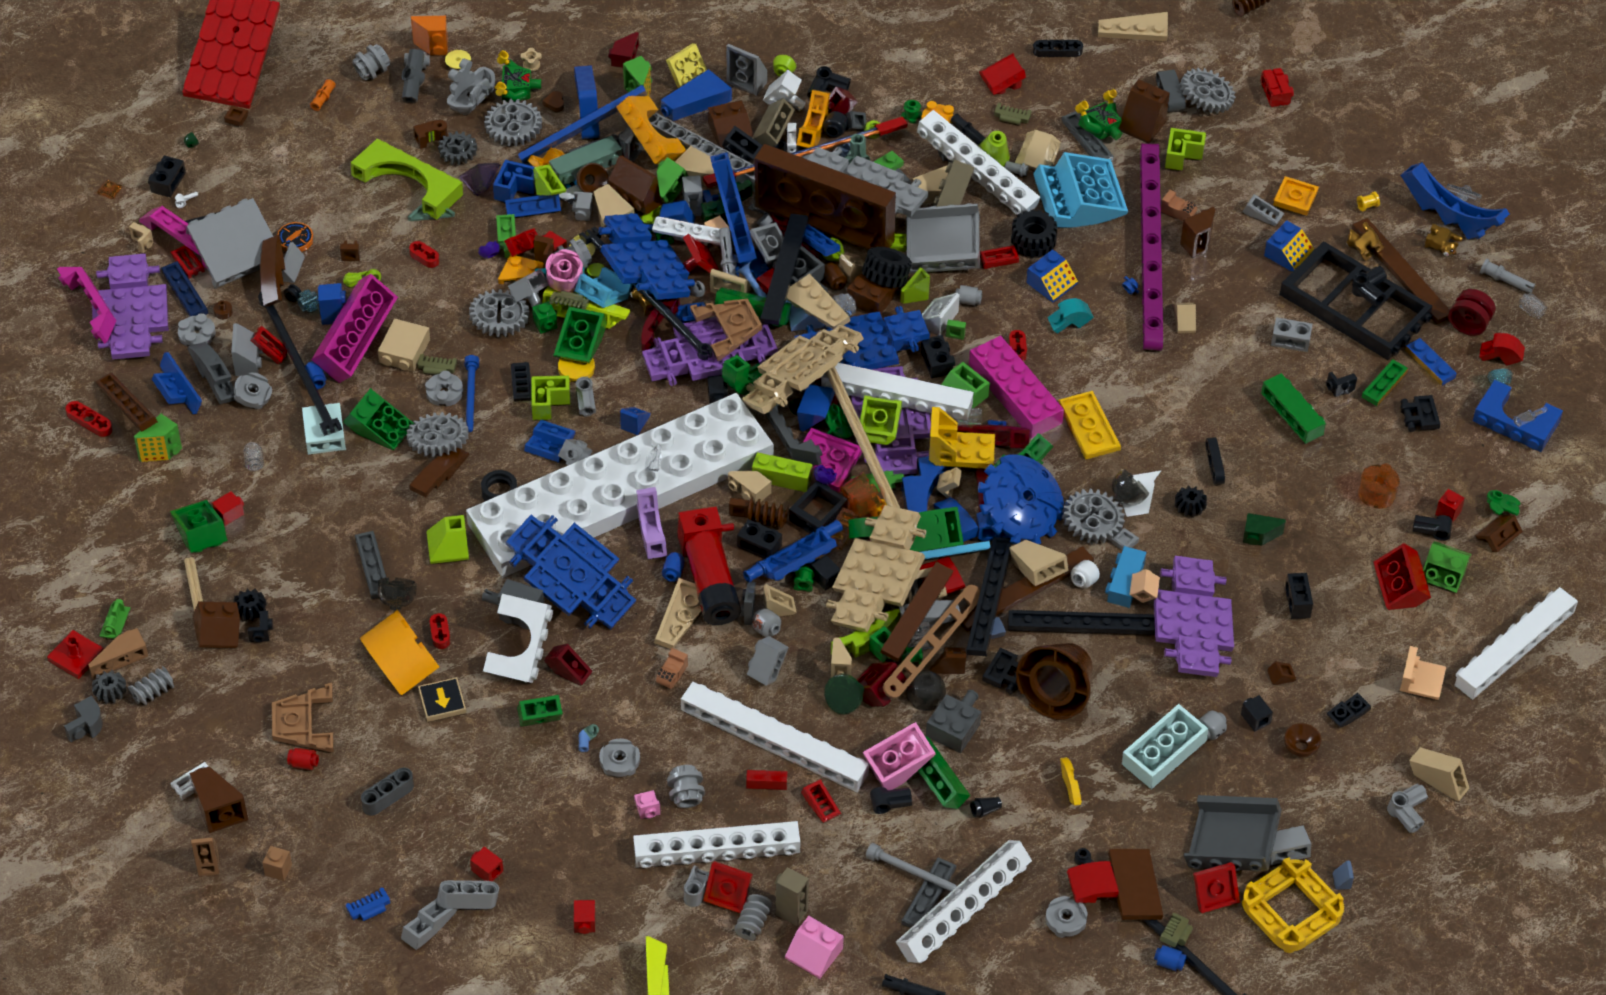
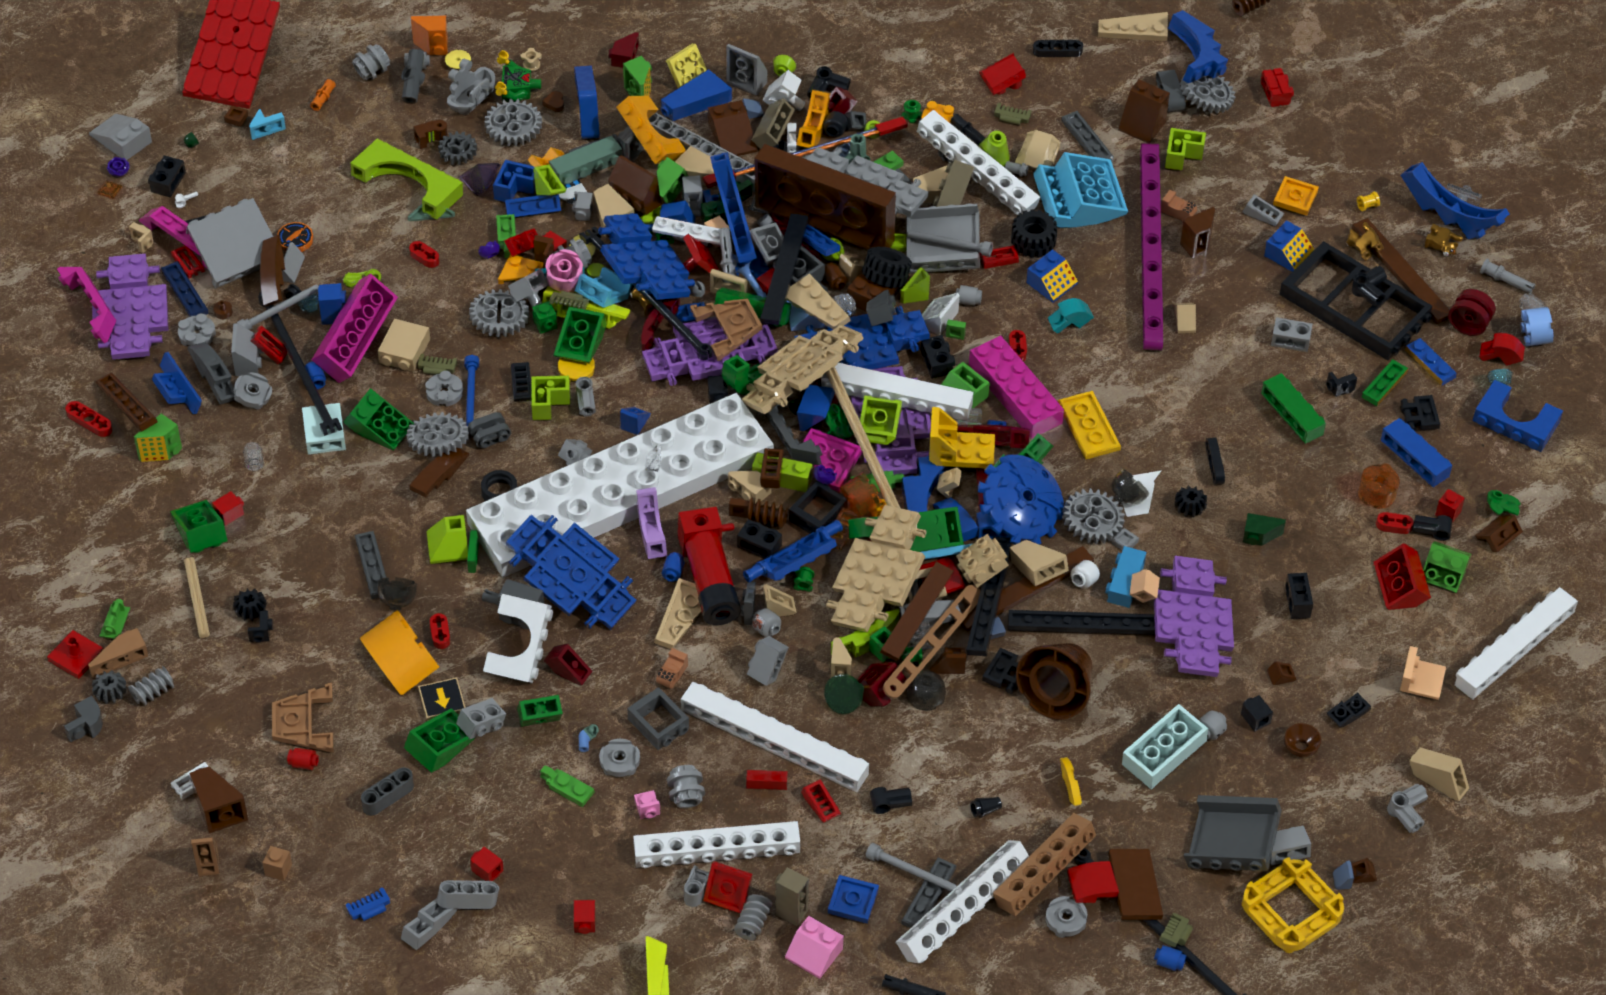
(118, 167): none -> dark purple plate
(122, 135): none -> light grey slope
(217, 624): reddish brown slope -> none
(264, 126): none -> medium azure slope
(281, 306): none -> light grey piece
(350, 252): reddish brown tile -> none
(437, 741): none -> green slope
(473, 551): none -> green tile
(481, 718): none -> light grey brick
(489, 430): none -> dark grey brick
(548, 440): blue slope -> none
(567, 785): none -> bright green hinge
(578, 126): blue tile -> none
(599, 175): reddish brown piece -> none
(647, 705): none -> dark grey window
(741, 145): black brick -> none
(753, 108): none -> sand blue slope
(767, 479): none -> reddish brown slope
(825, 572): black brick -> none
(853, 899): none -> blue plate
(881, 308): none -> dark grey slope
(899, 756): bright pink slope -> none
(943, 781): green brick -> none
(954, 721): dark grey brick -> none
(982, 560): none -> tan brick
(983, 248): none -> light grey piece
(1044, 864): none -> medium nougat brick
(1101, 119): green torso -> none
(1130, 285): blue plate -> none
(1201, 43): none -> blue arch
(1216, 887): red tile -> none
(1363, 871): none -> reddish brown slope
(1394, 523): none -> red beam
(1416, 452): none -> blue brick
(1528, 416): clear axle -> none
(1536, 326): none -> light blue brick

